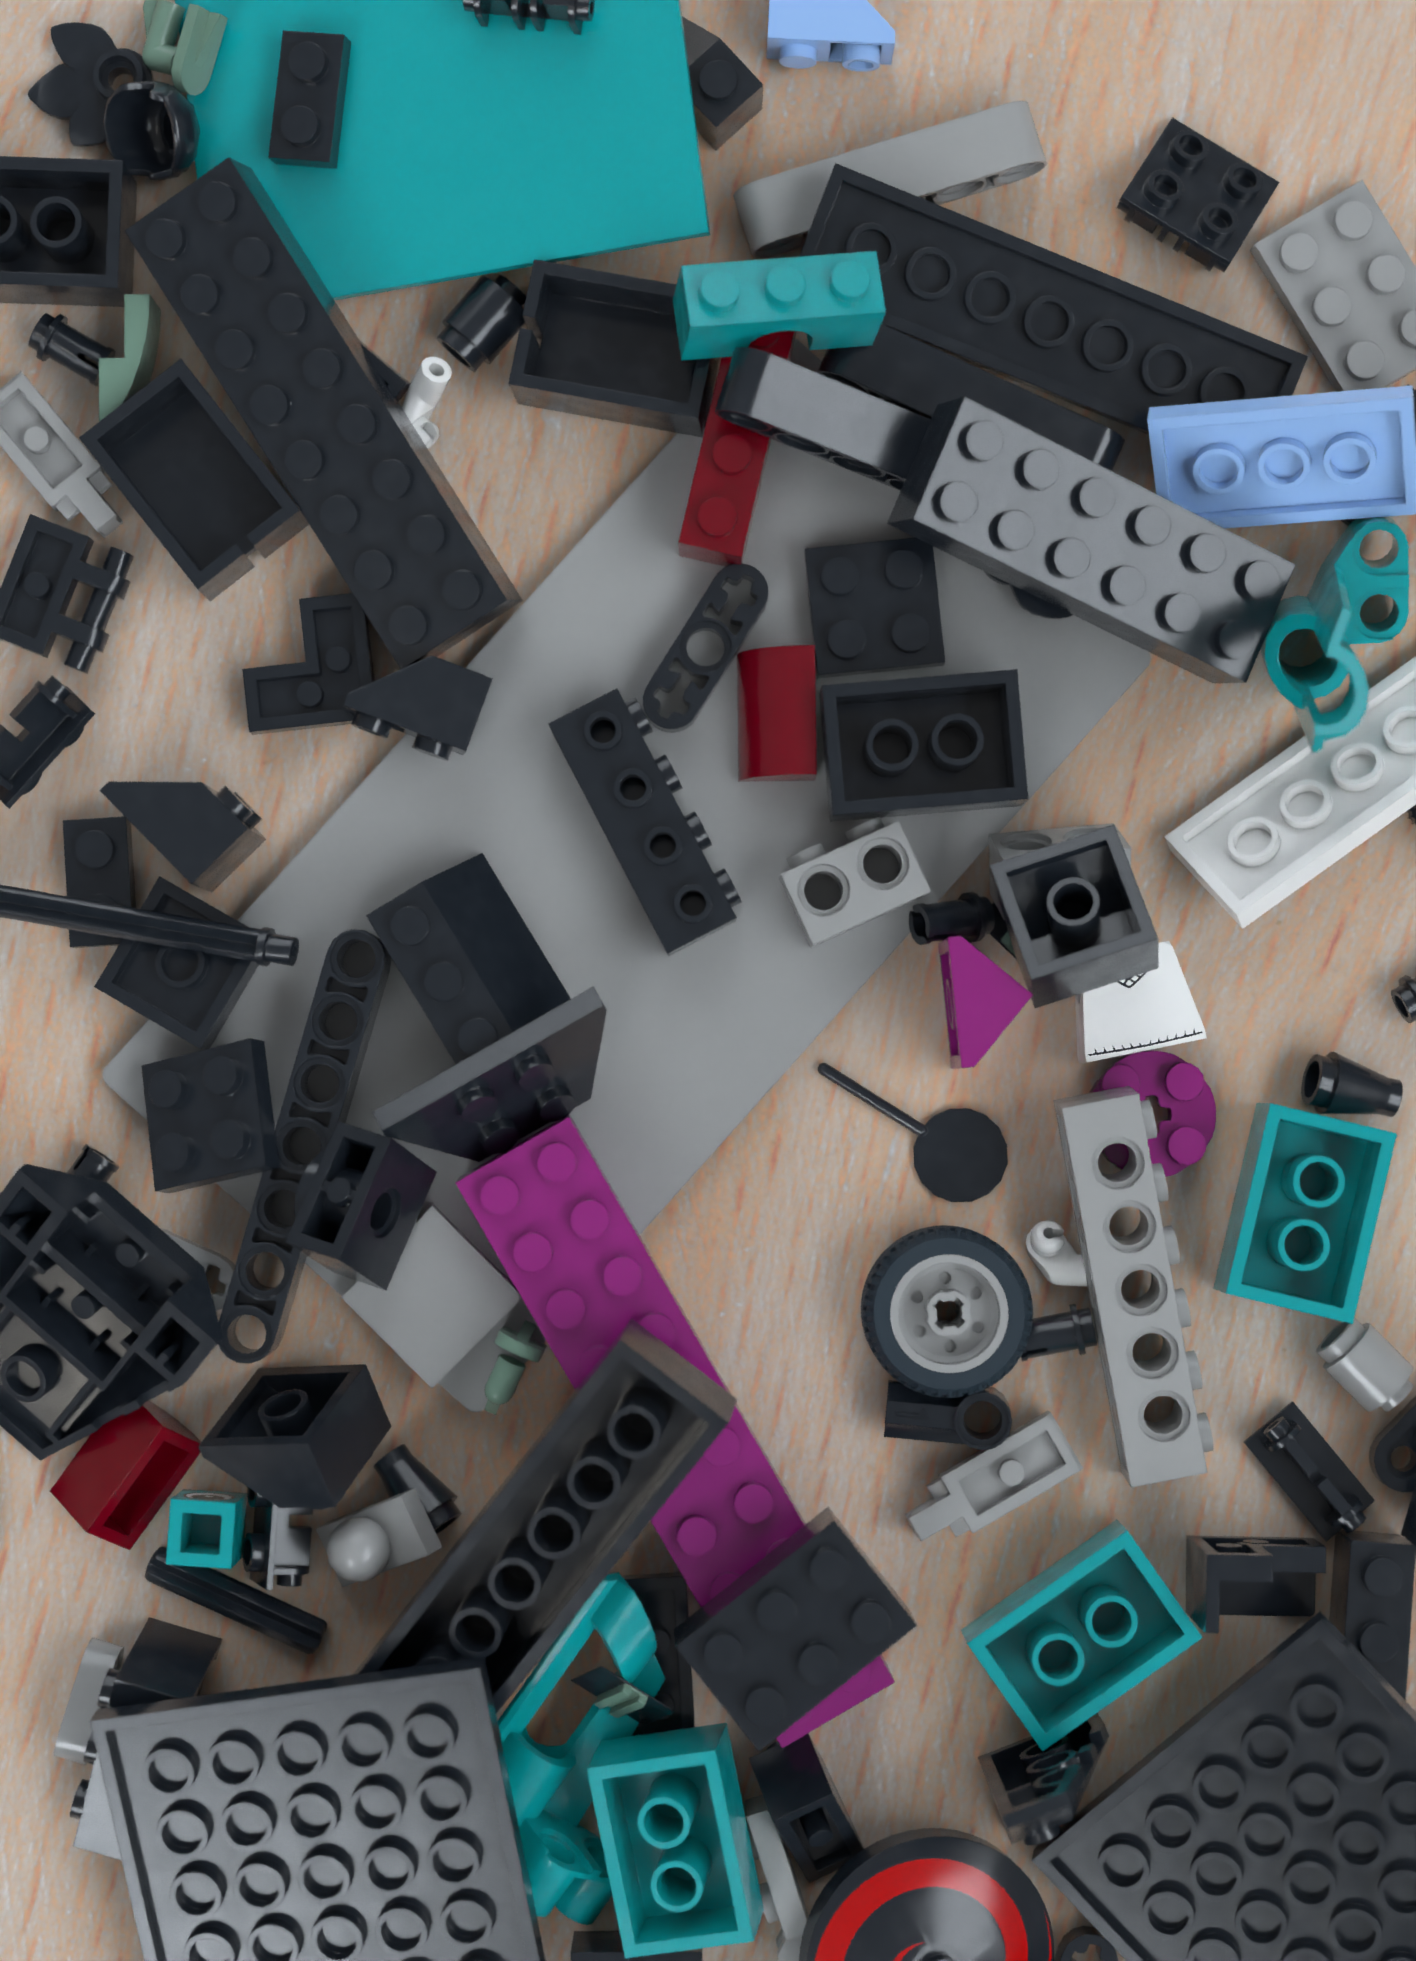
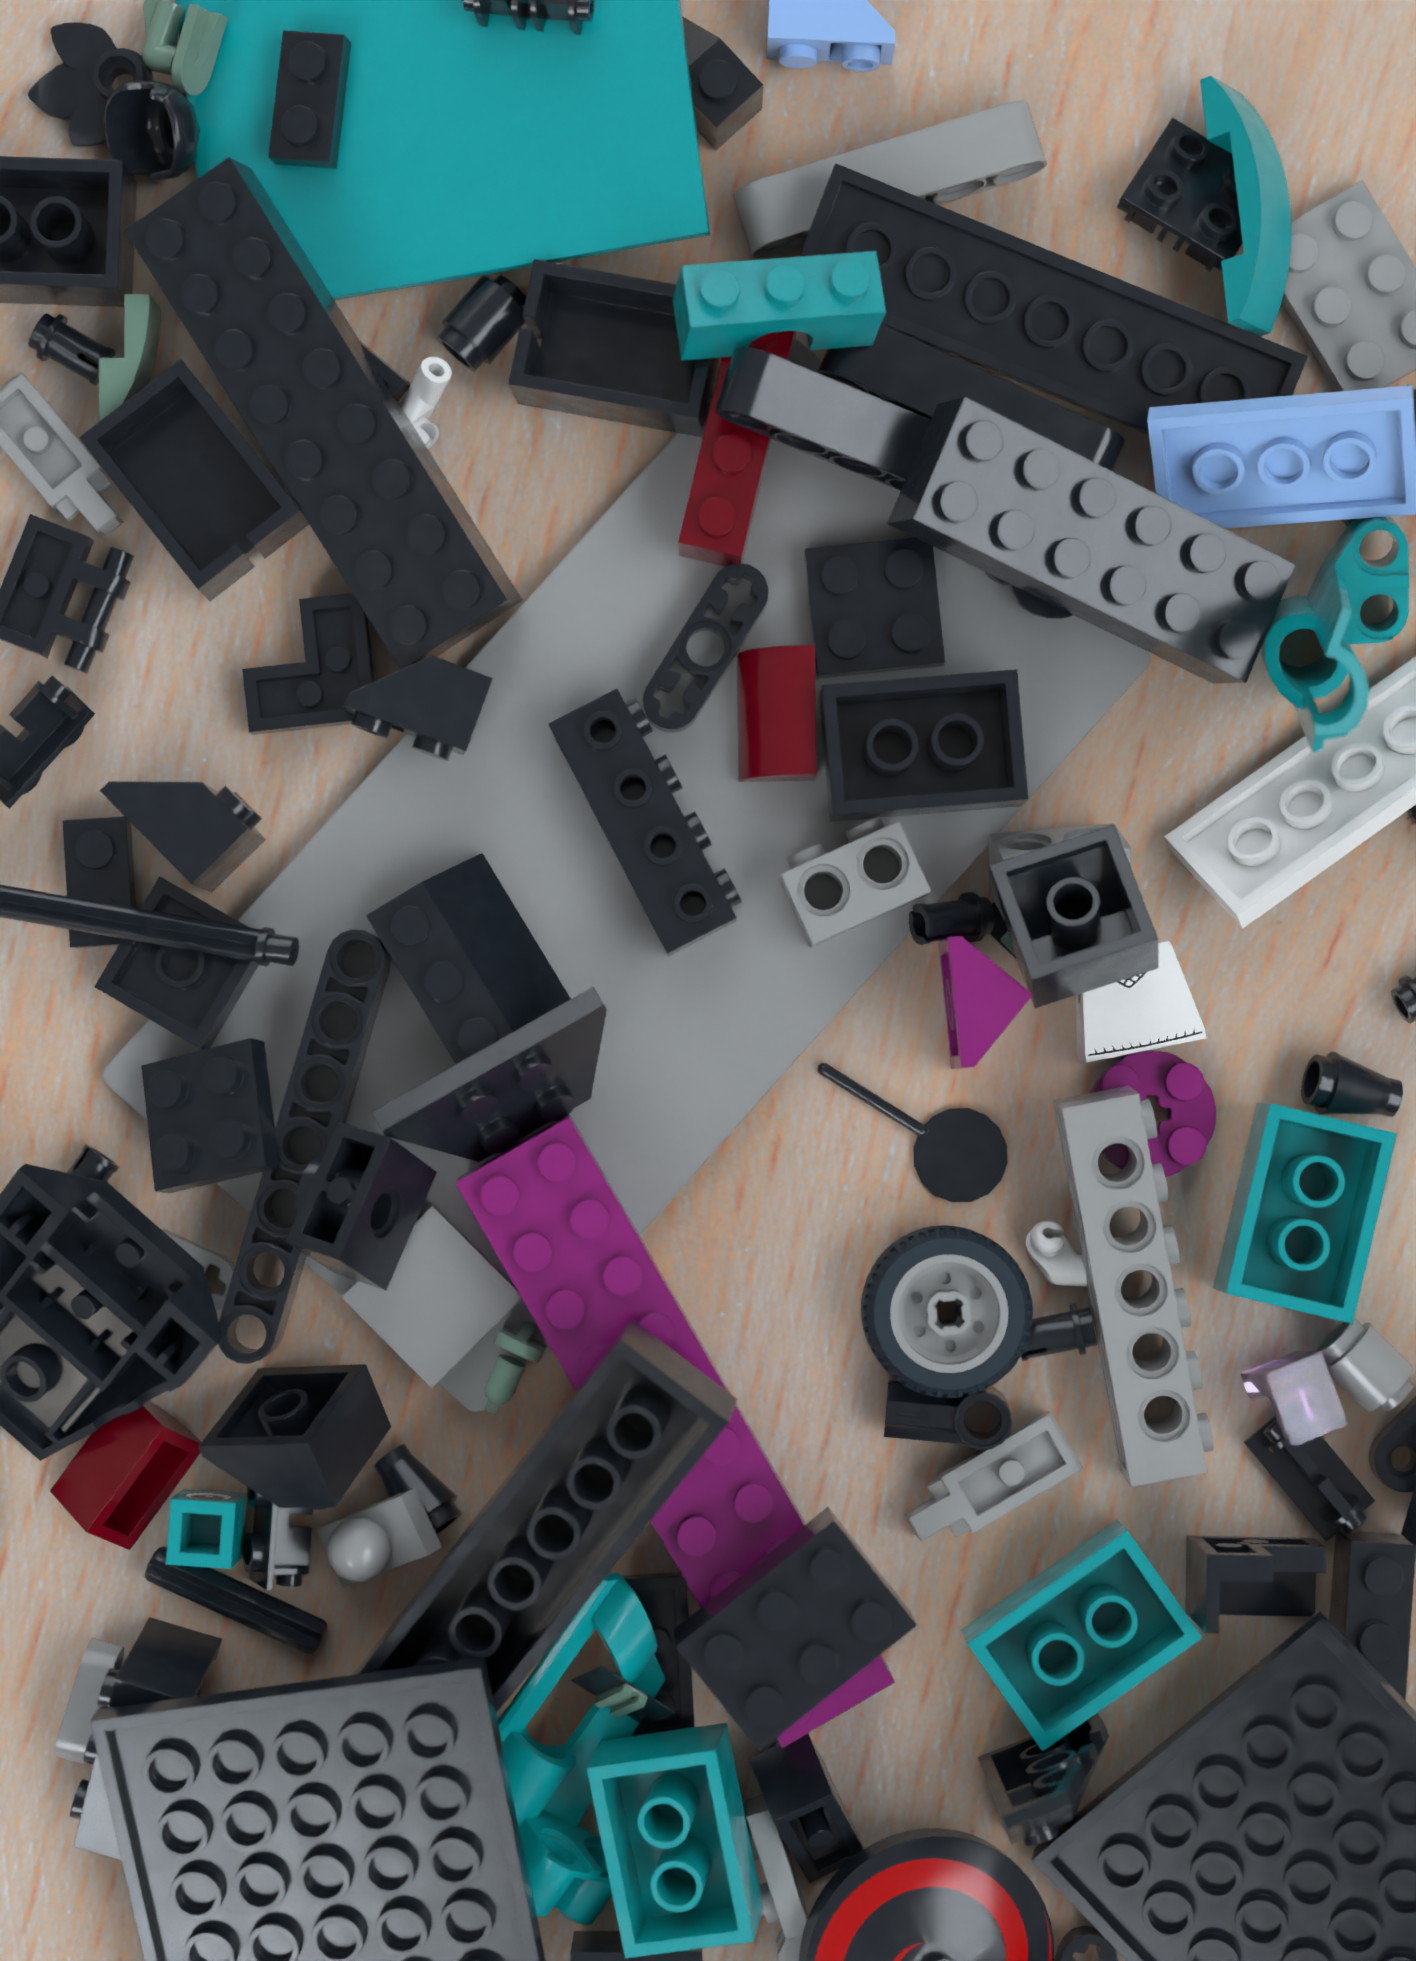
(1259, 276): none -> teal slope
(1299, 1395): none -> panel

